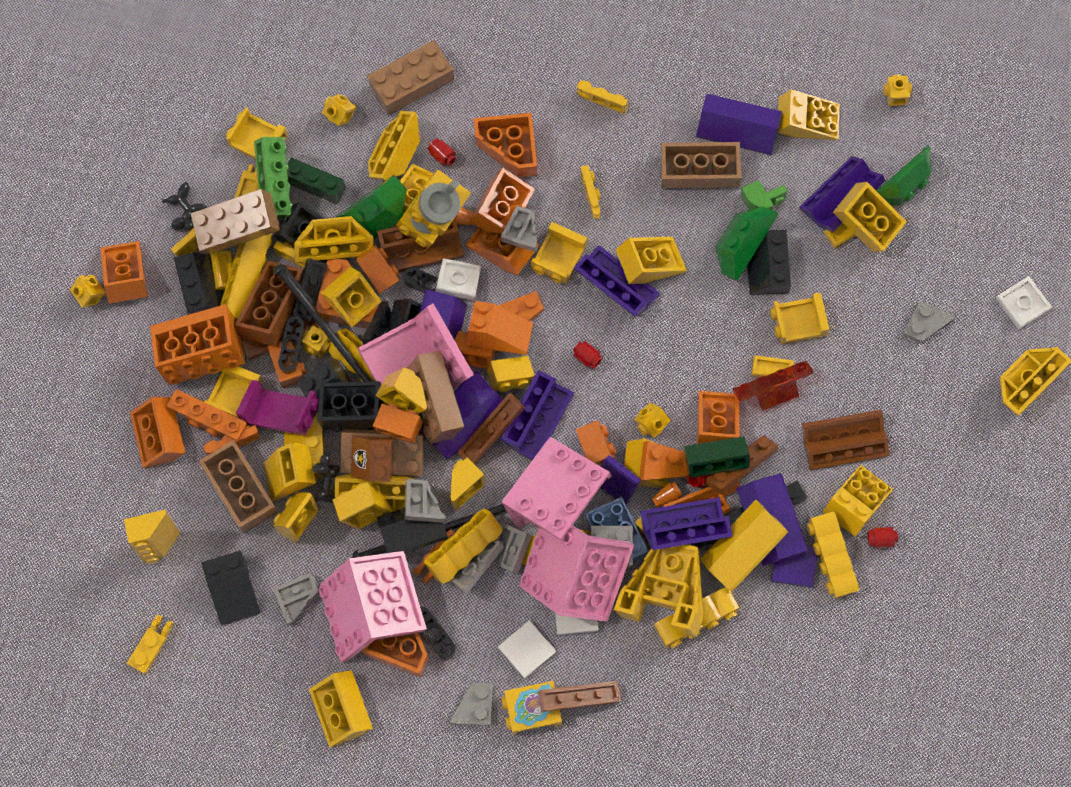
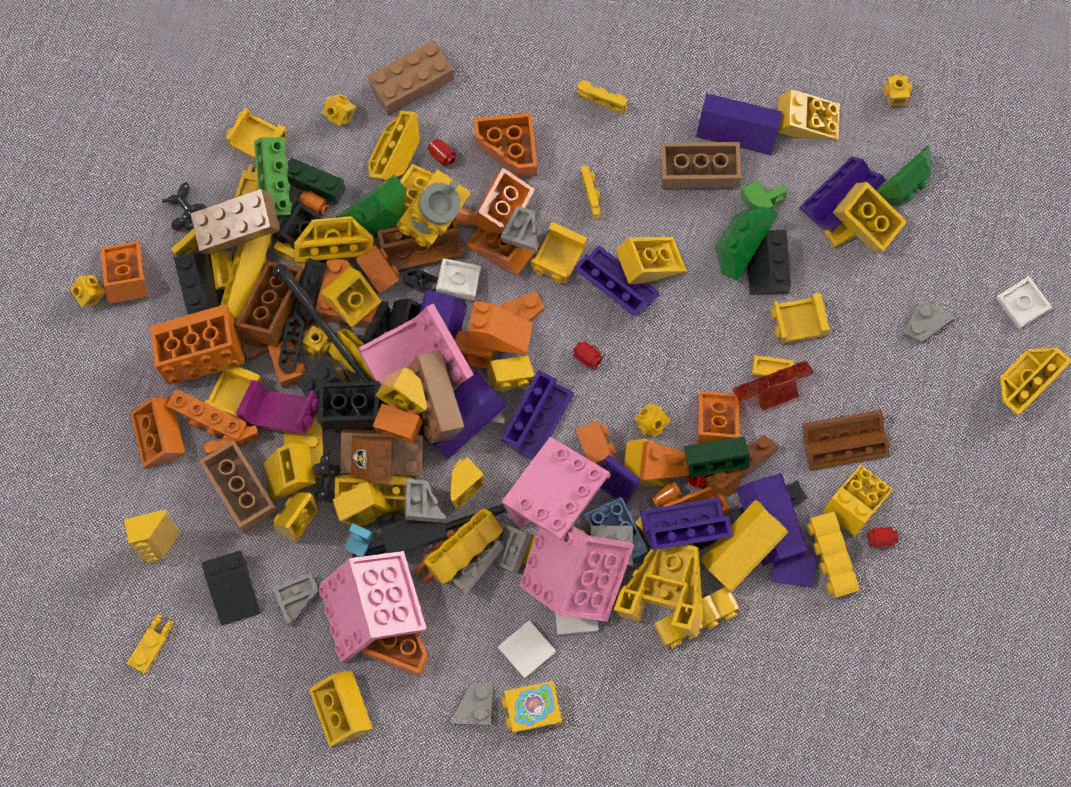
(314, 202): none -> orange brick
(360, 540): none -> medium azure slope
(448, 642): black beam -> none
(491, 429): dark orange plate -> none
(579, 696): plate -> none

